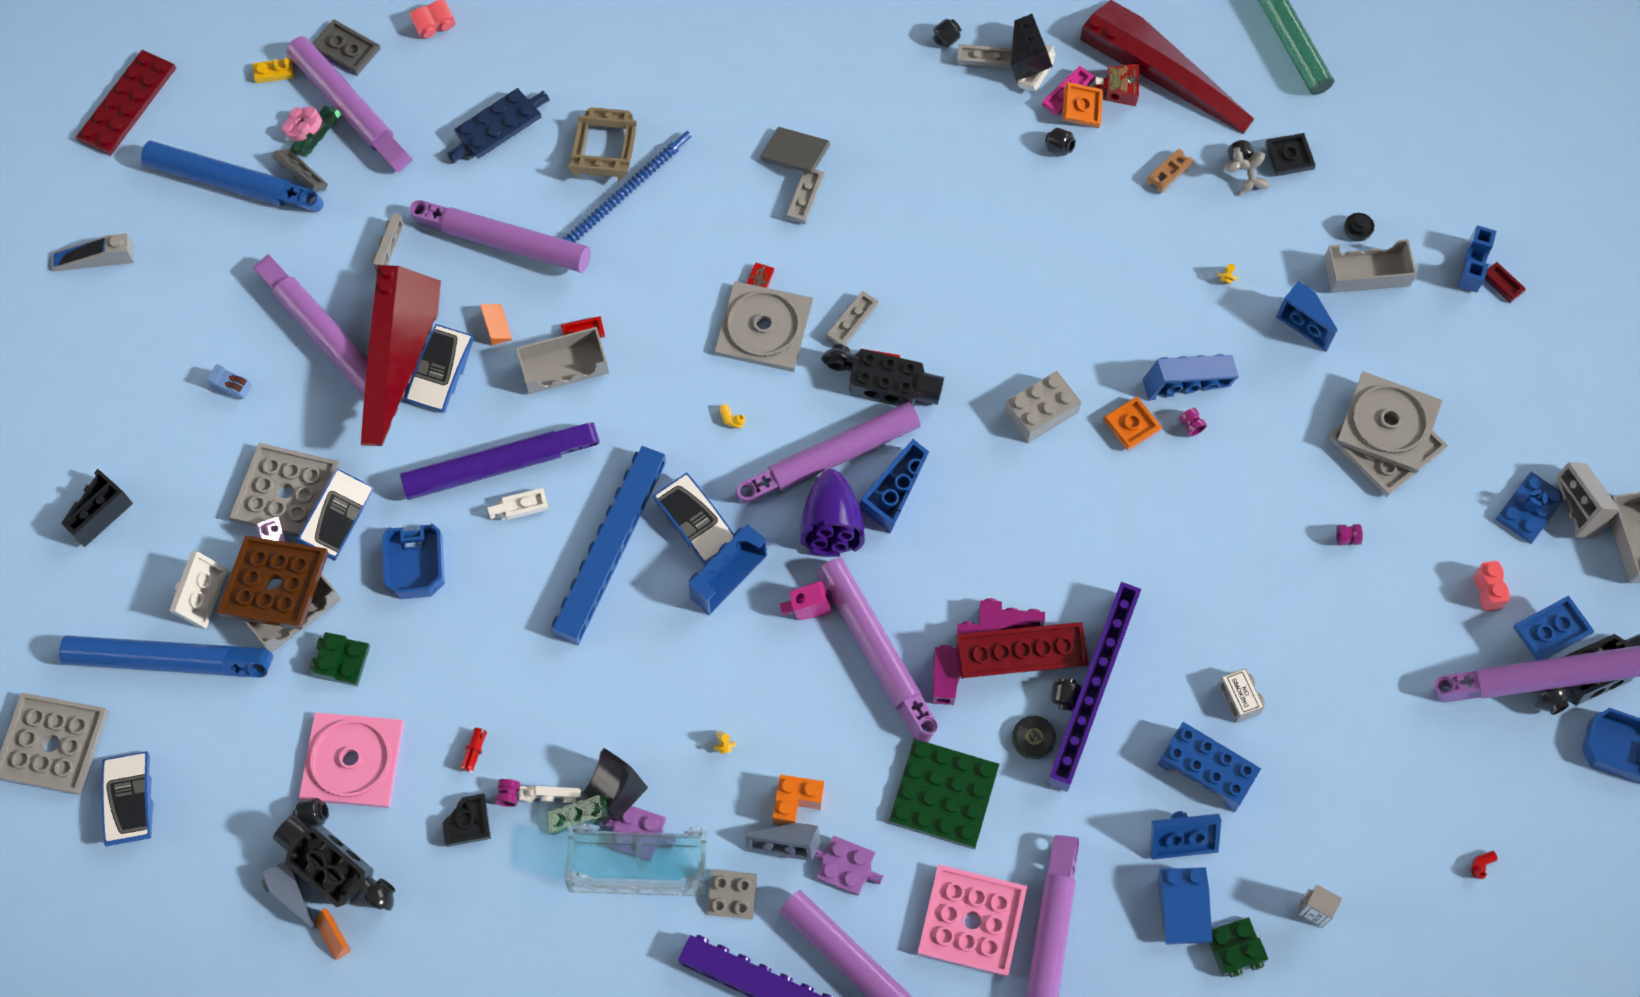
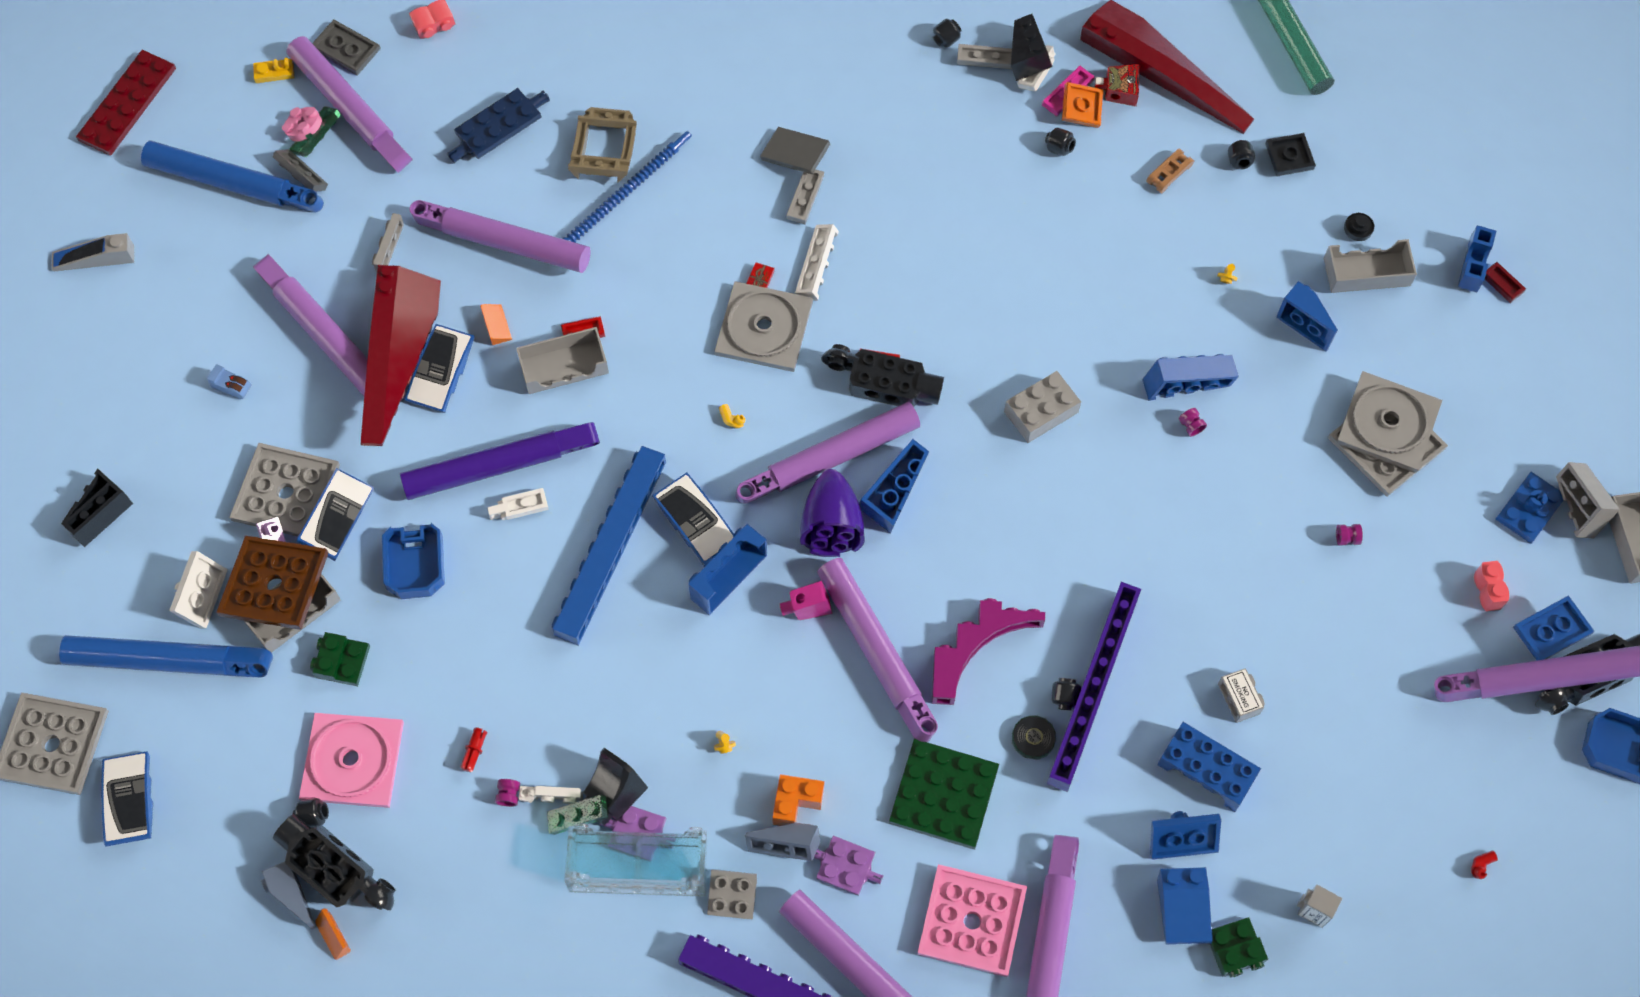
(467, 822): black plate -> none
(816, 260): none -> white hinge
(852, 319): light grey plate -> none
(1021, 650): dark red plate -> none
(1132, 423): orange plate -> none
(1250, 166): light grey piece -> none

